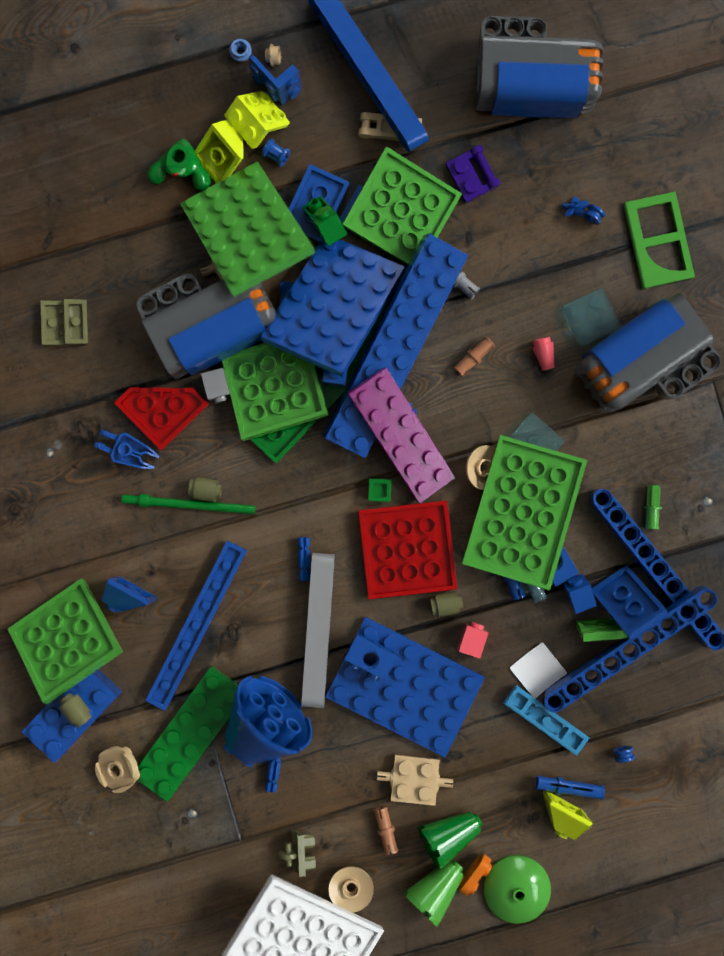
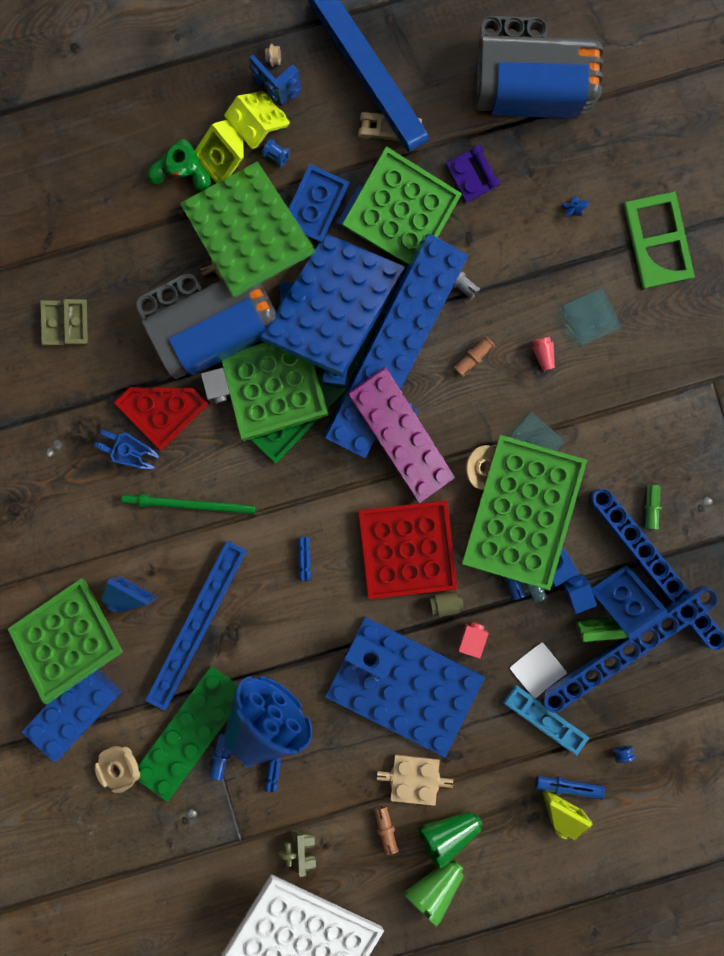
(75, 710): olive brick -> none
(205, 489): olive brick -> none
(220, 759): none -> blue axle
(240, 44): medium blue plate -> none
(318, 630): light grey beam -> none
(324, 220): green slope -> none
(354, 899): tan dish -> none
(379, 490): green plate -> none
(479, 868): orange plate -> none
(513, 875): bright green dish -> none
(594, 214): blue bush -> none
(648, 354): dark grey piece -> none

